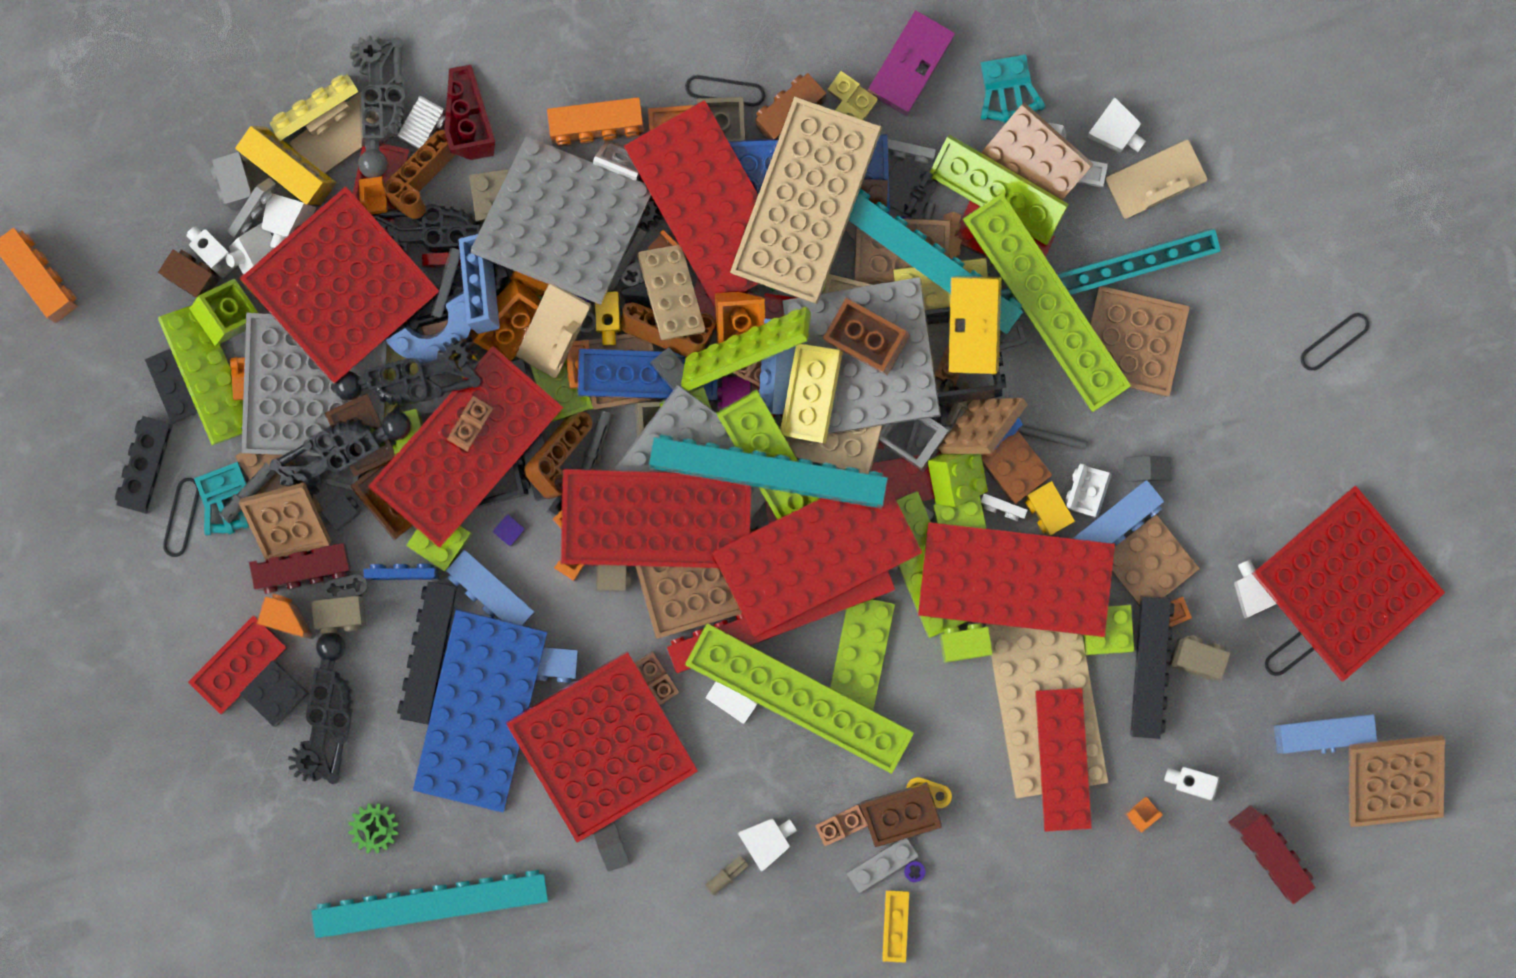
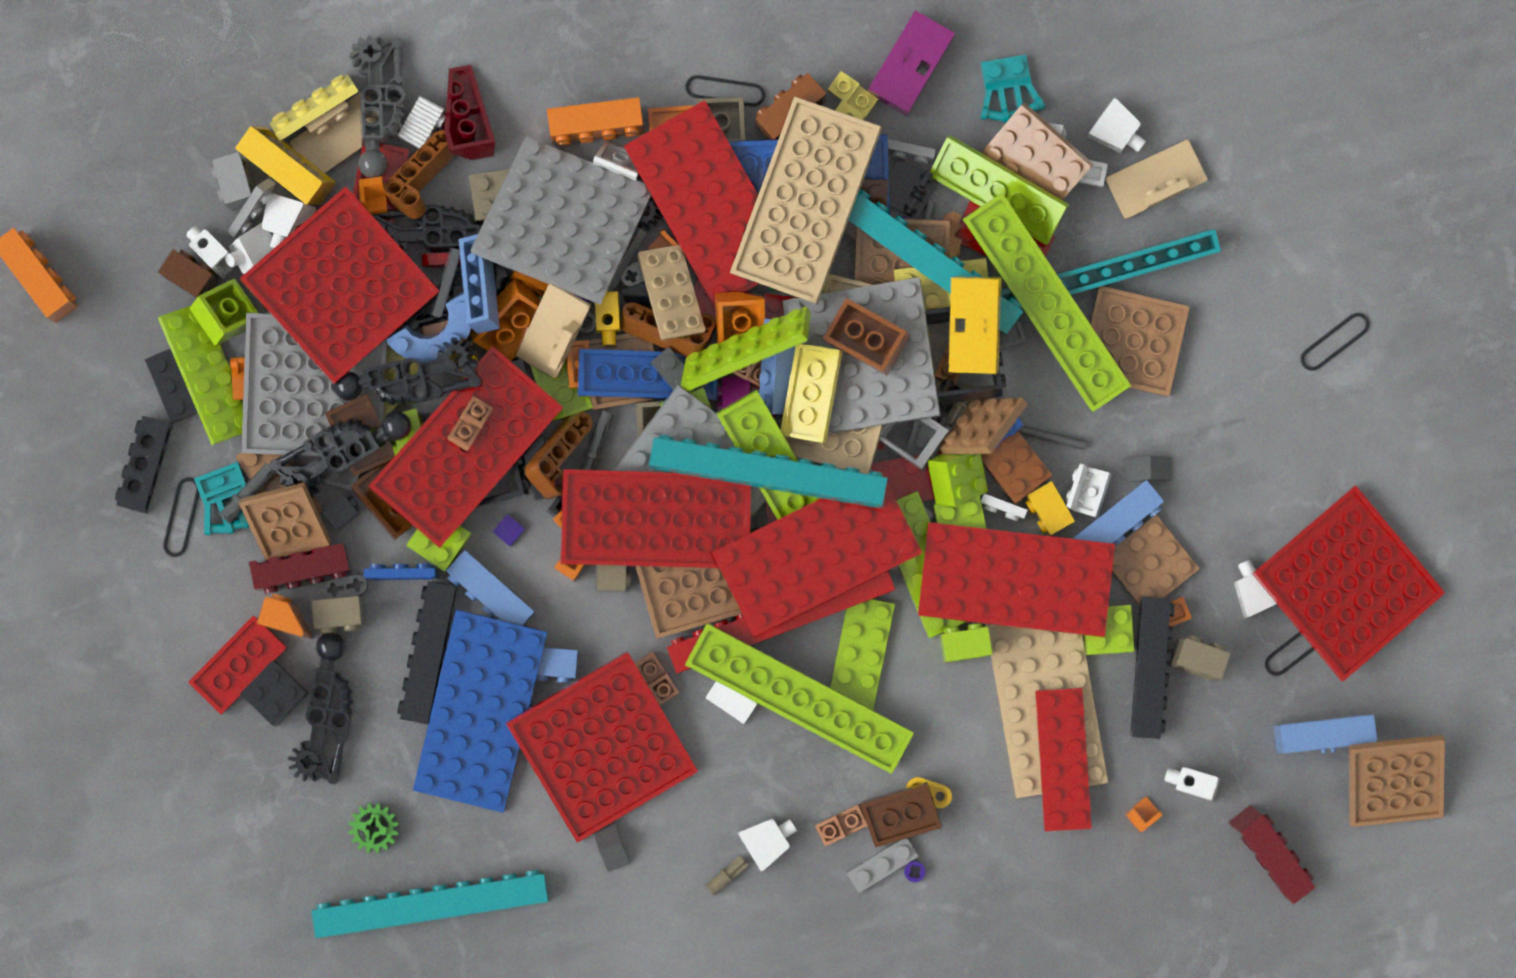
(895, 926): yellow plate -> none

